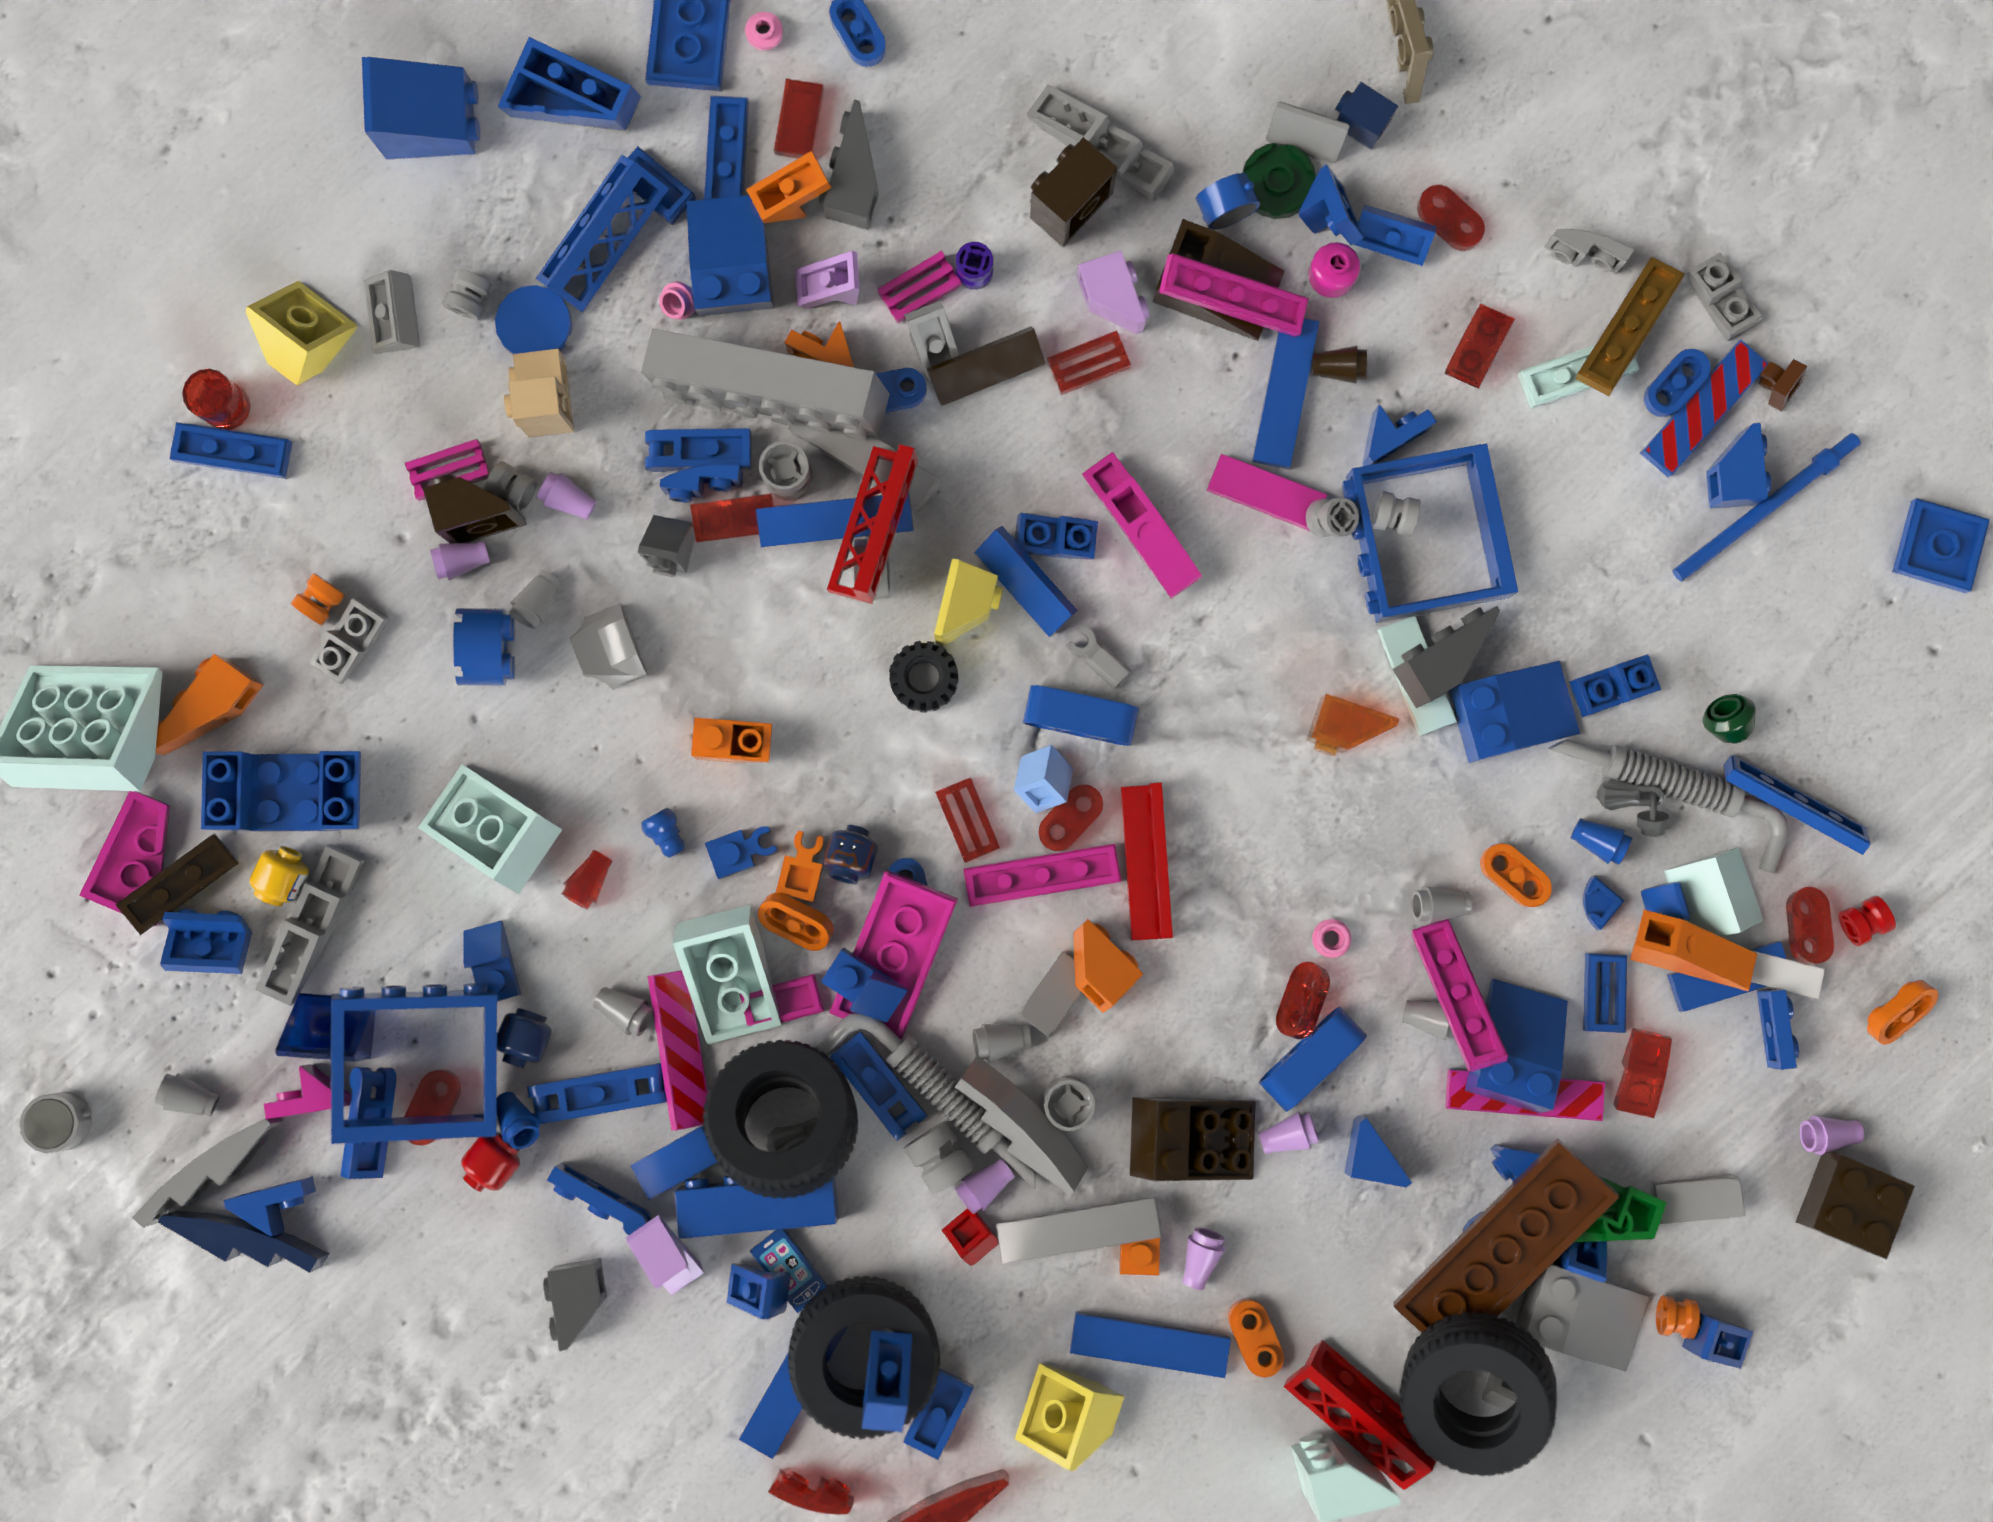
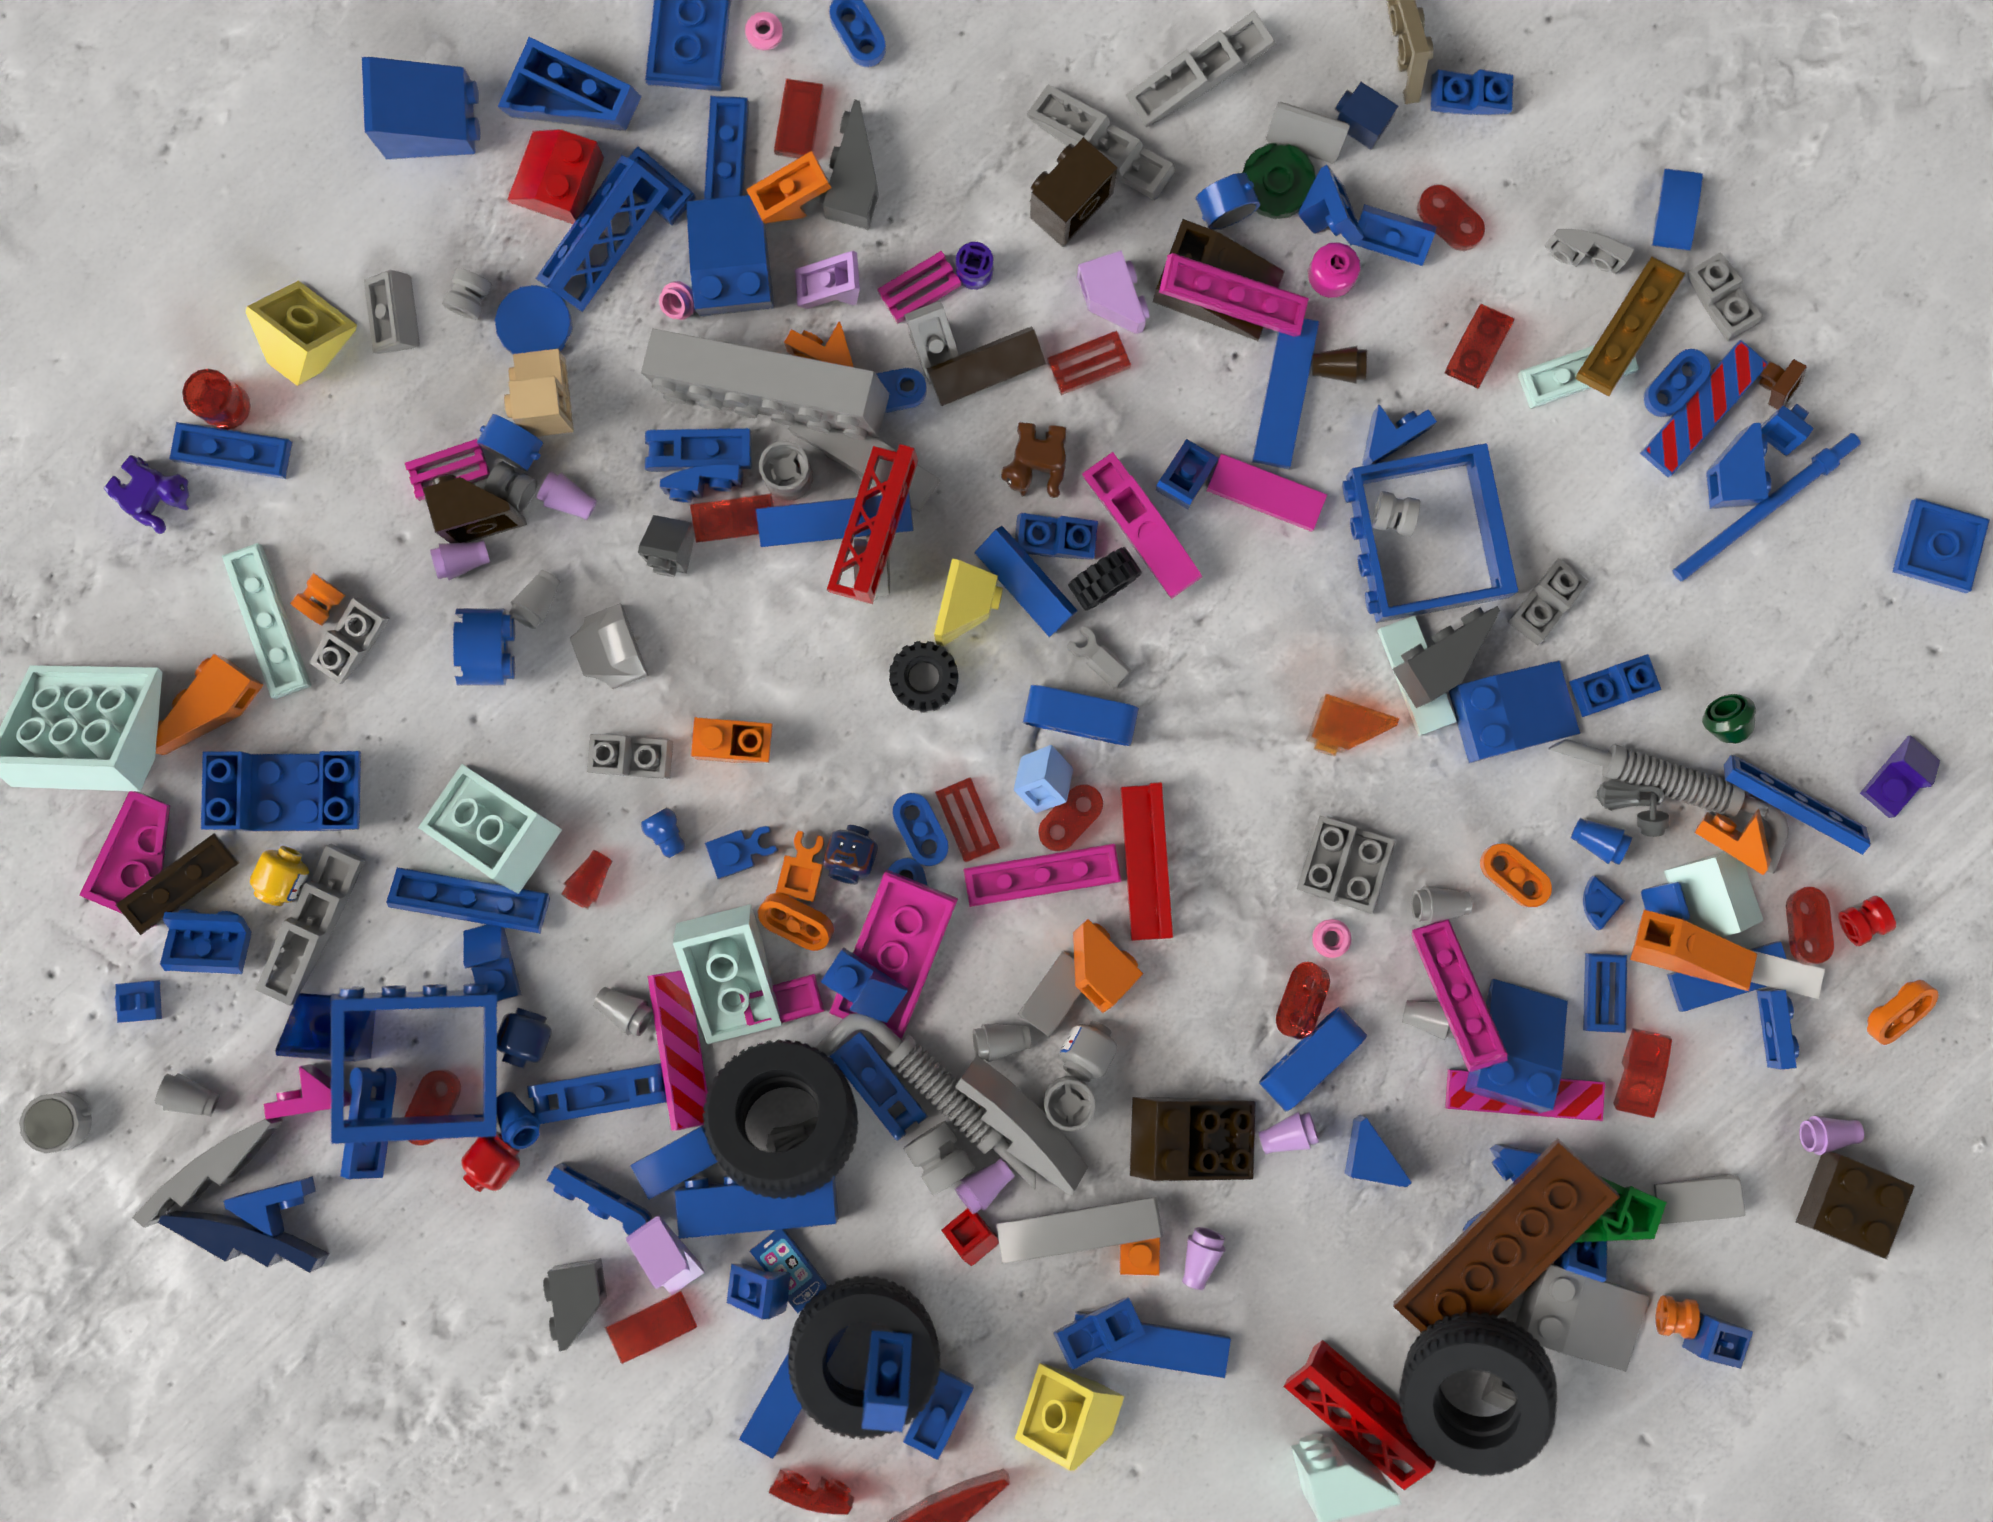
(138, 1001): none -> blue tile
(145, 491): none -> dark purple animal
(266, 621): none -> light aqua tile
(468, 900): none -> blue tile
(510, 442): none -> blue piece
(557, 174): none -> red slope
(630, 756): none -> light grey slope
(650, 1327): none -> clear red slope
(920, 830): none -> blue plate
(1038, 455): none -> reddish brown animal
(1088, 1051): none -> light grey head
(1099, 1332): none -> blue slope
(1104, 578): none -> black tyre
(1186, 474): none -> blue slope
(1201, 69): none -> light grey slope
(1255, 1338): orange plate -> none
(1332, 517): light grey wheel -> none
(1346, 864): none -> light grey slope
(1472, 94): none -> blue slope
(1548, 601): none -> light grey slope
(1677, 209): none -> blue slope
(1746, 846): none -> orange slope
(1787, 428): none -> blue tile
(1901, 777): none -> dark purple slope

